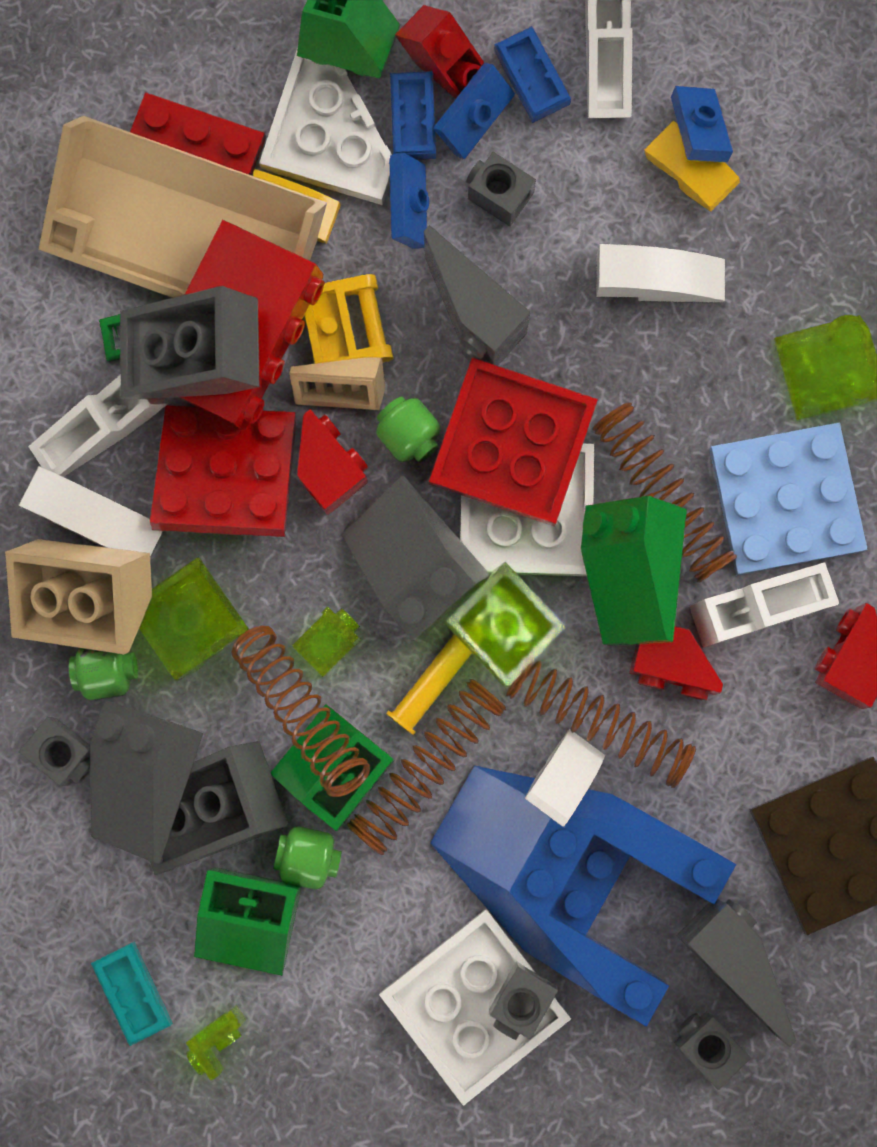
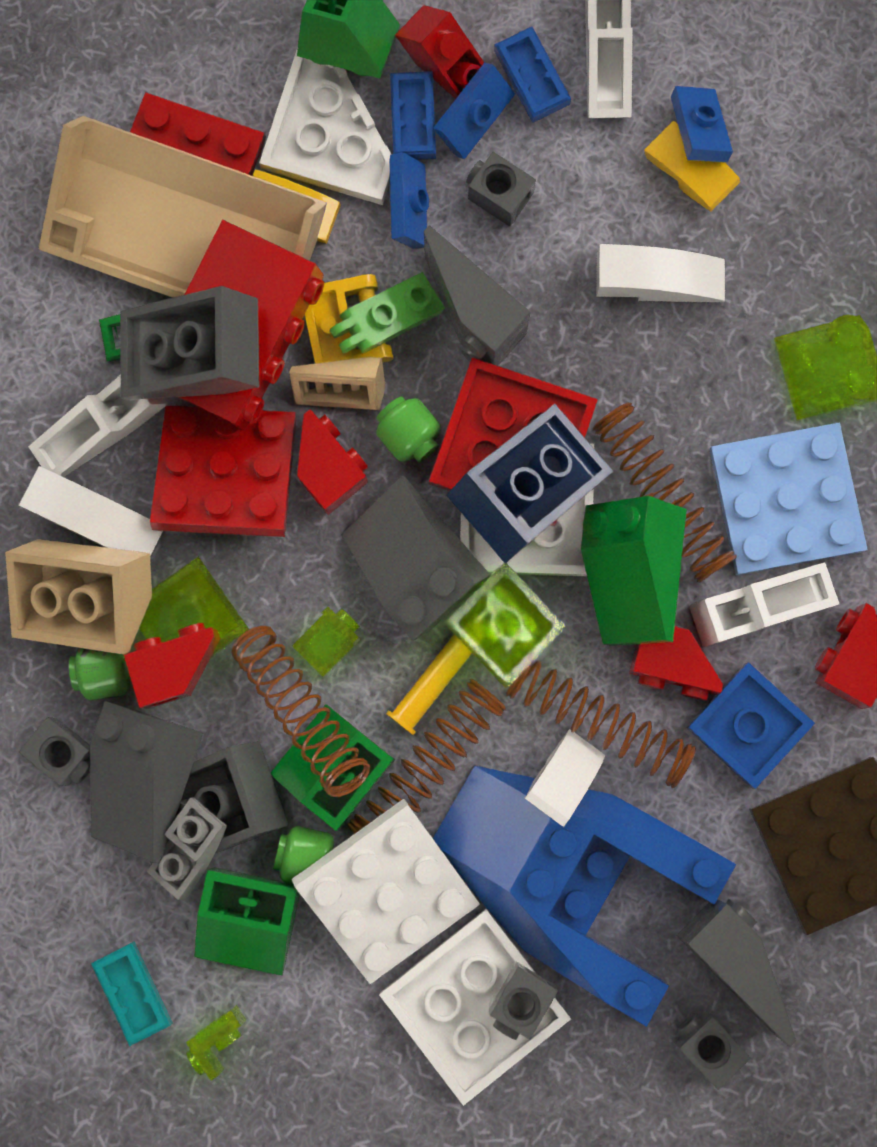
(171, 668): none -> red slope
(189, 851): none -> light grey slope
(385, 891): none -> white plate
(388, 314): none -> bright green hinge
(529, 483): none -> dark blue slope
(750, 725): none -> blue plate

